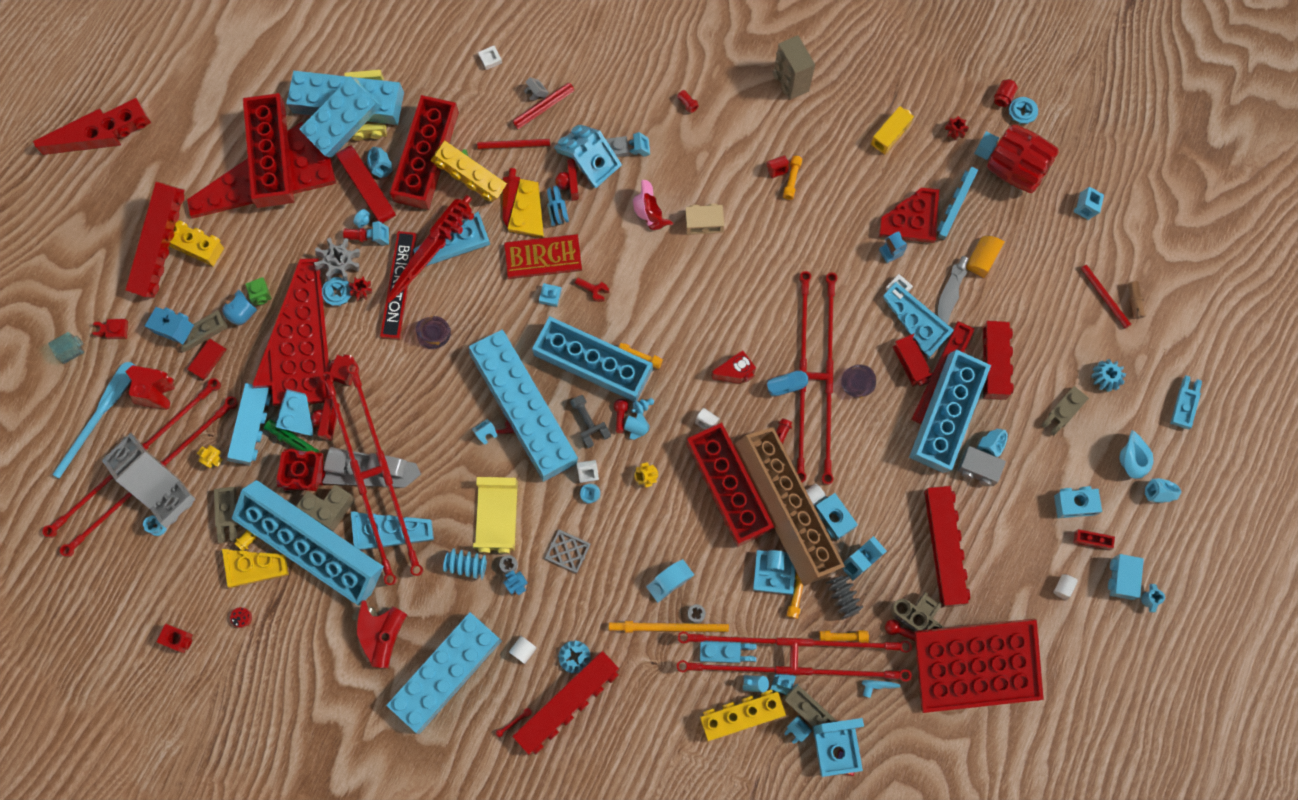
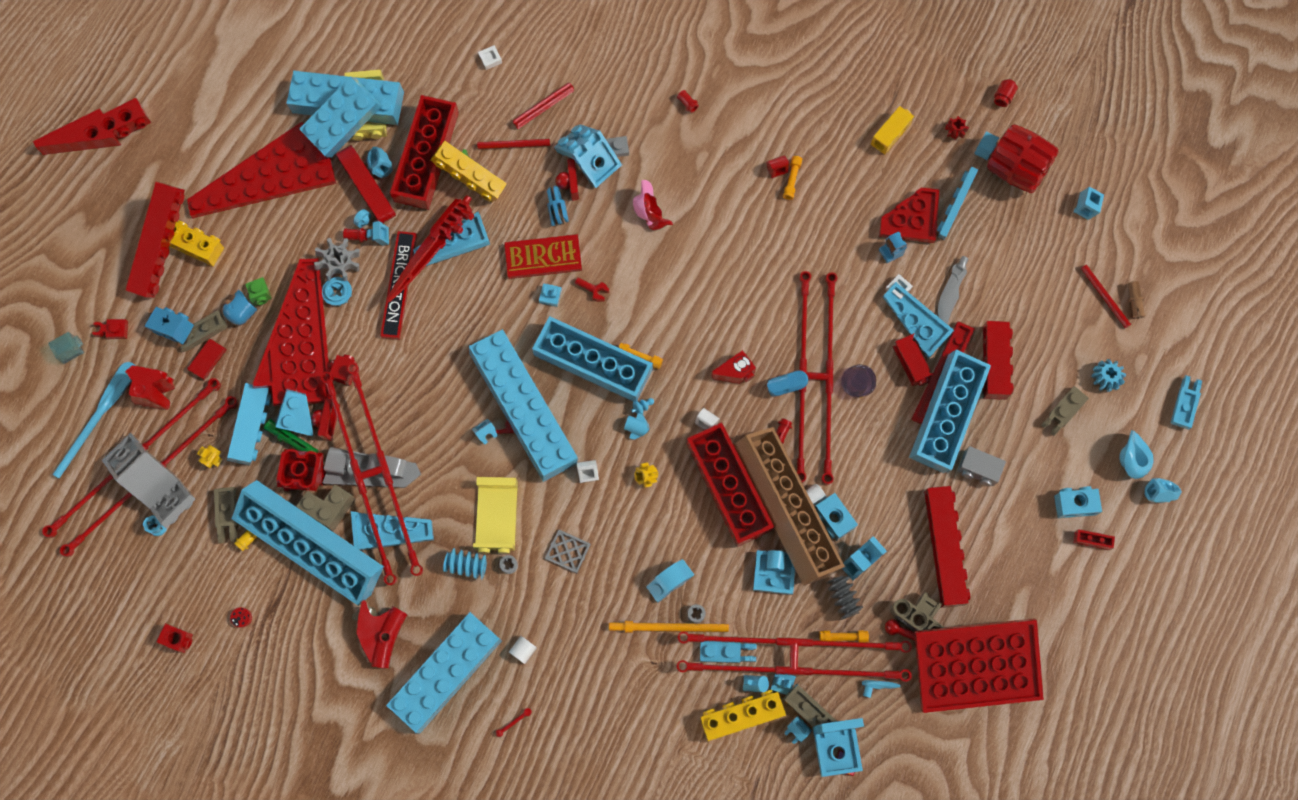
(252, 567): yellow wing -> none
(268, 150): red brick -> none
(356, 285): red gear -> none
(433, 332): piece -> none
(509, 194): red bar -> none
(515, 582): dark azure gear -> none
(526, 212): yellow wing -> none
(537, 89): light grey tile -> none
(565, 653): medium azure gear -> none
(566, 703): red brick -> none
(579, 403): dark grey bar -> none
(590, 493): medium azure tile -> none
(620, 406): red bar -> none
(640, 144): medium azure tile -> none
(704, 219): tan brick -> none
(793, 67): dark tan brick -> none
(794, 610): light orange bar -> none
(984, 255): light orange brick -> none
(993, 442): medium azure rock -> none
(1030, 107): medium azure gear -> none
(1065, 586): white brick -> none
(1126, 577): medium azure brick -> none
(1153, 598): medium azure piece -> none

